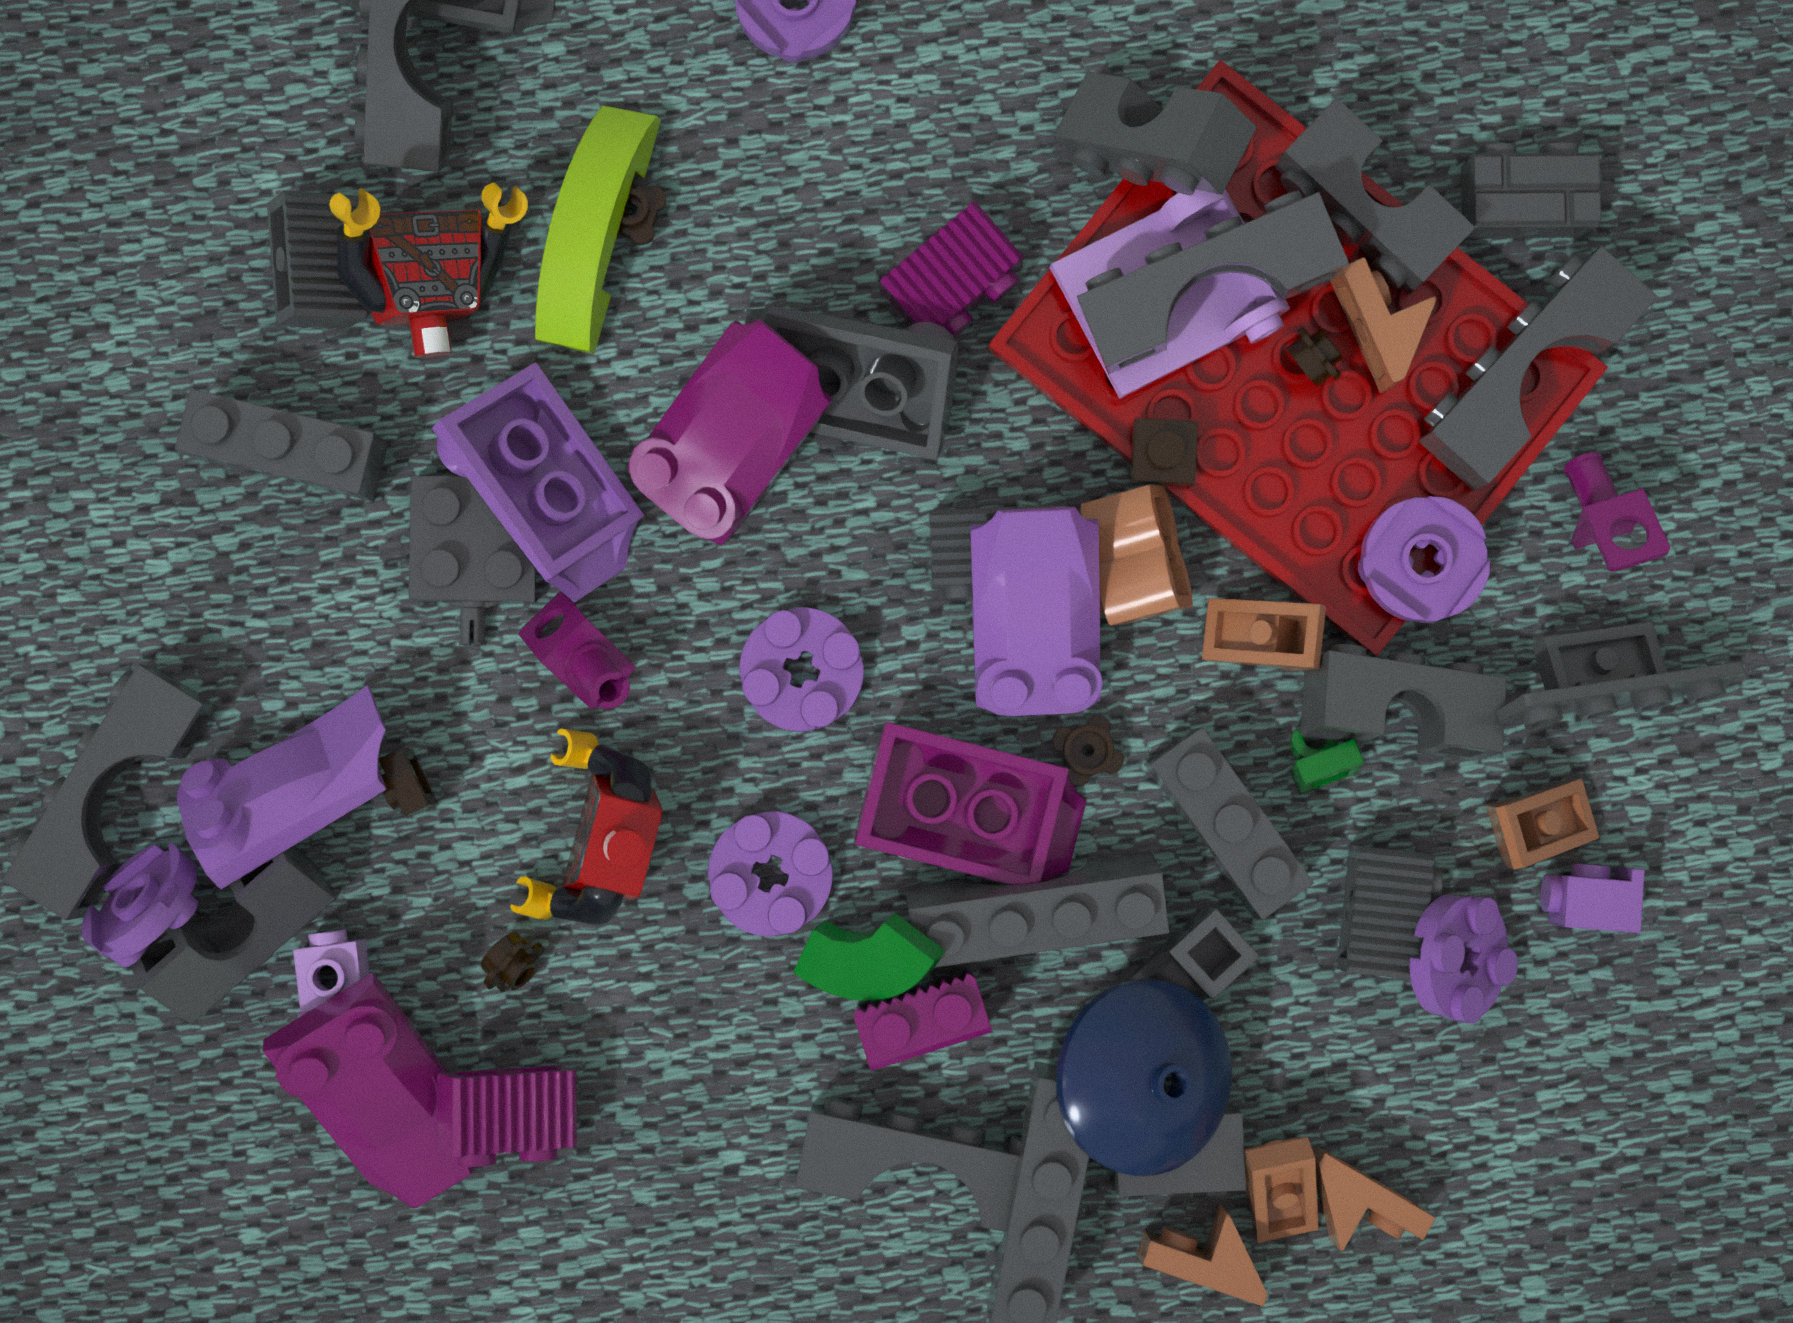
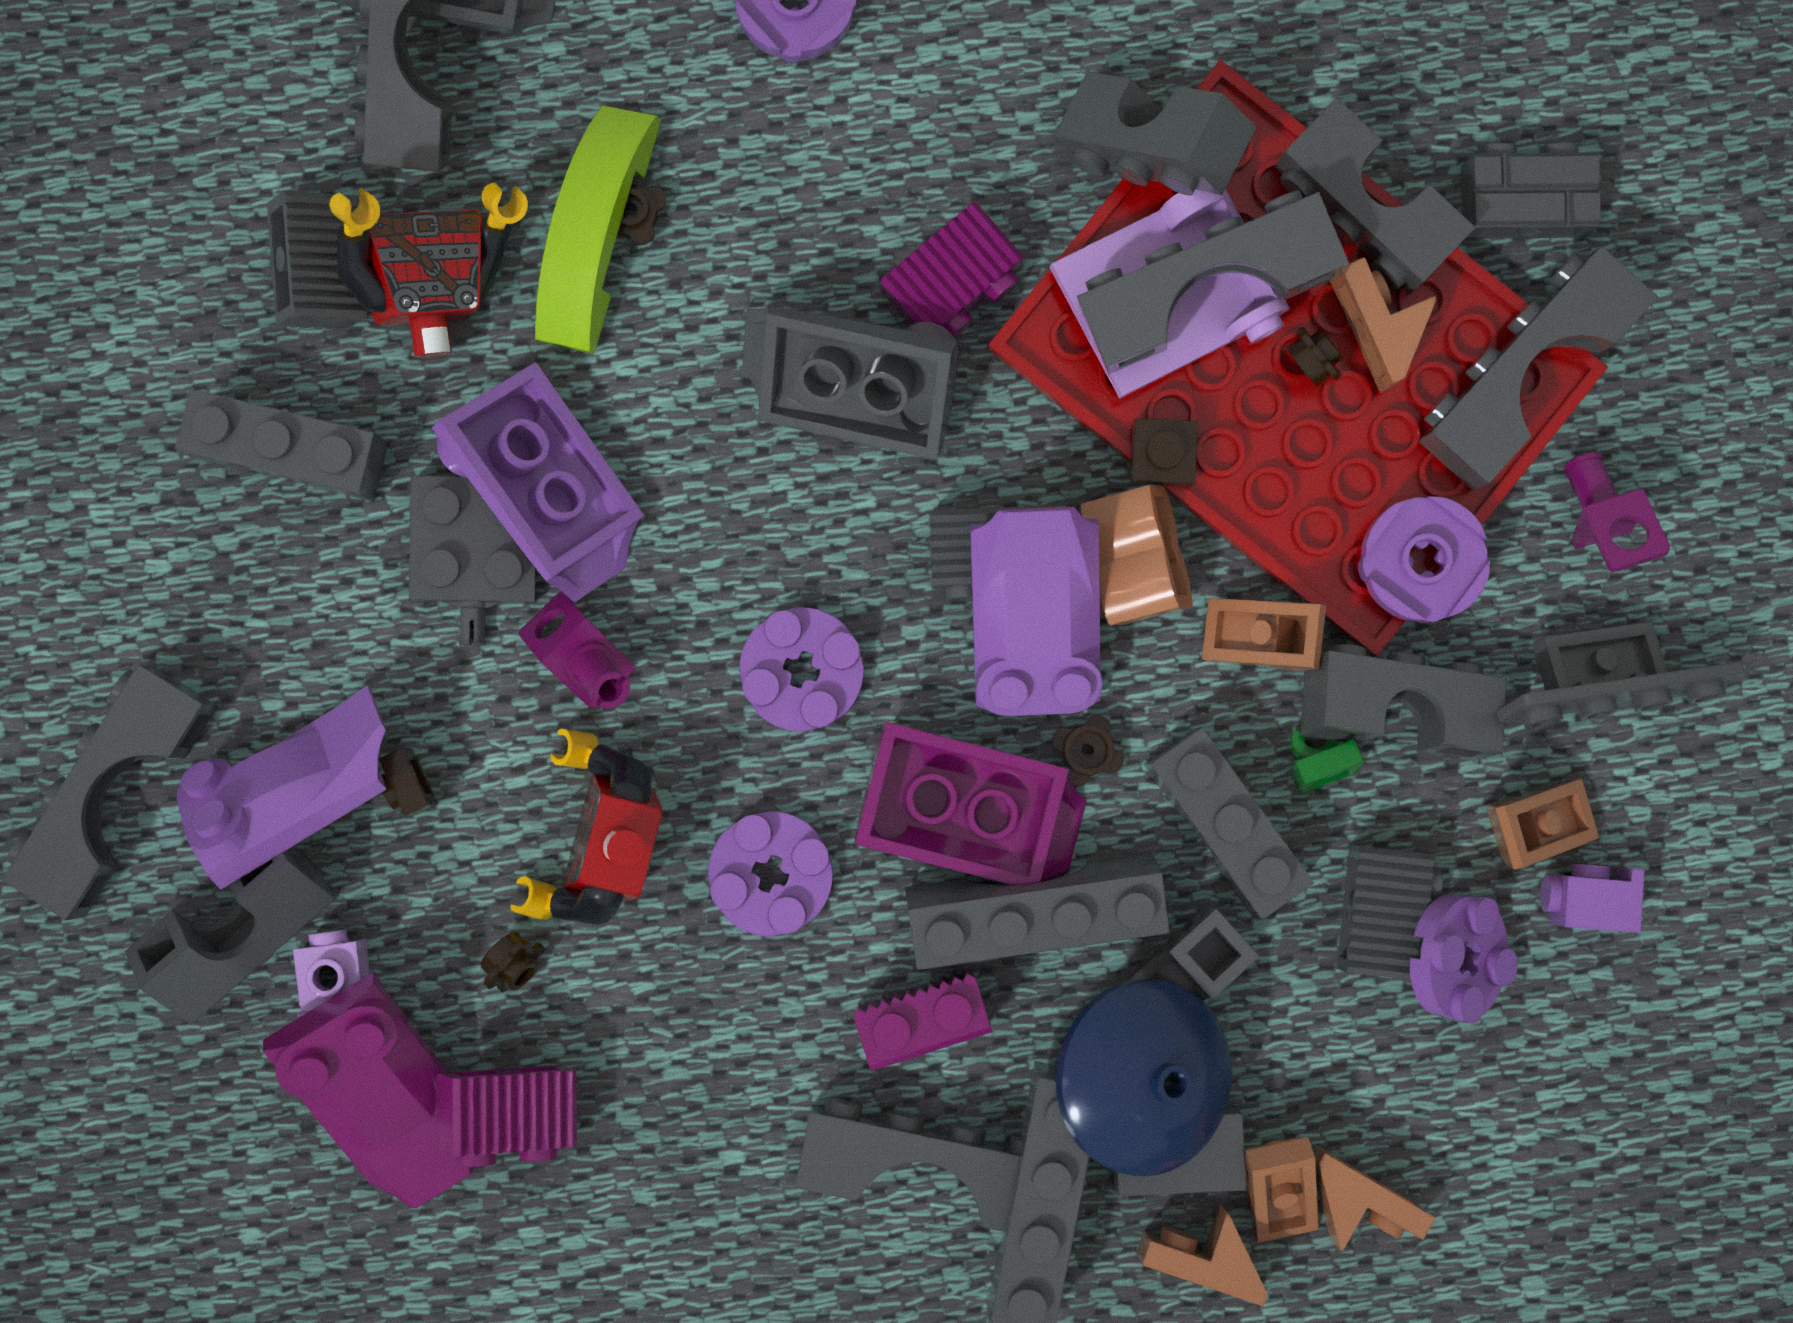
(144, 900): medium lavender plate -> none
(730, 431): magenta slope -> none
(867, 964): green tile -> none

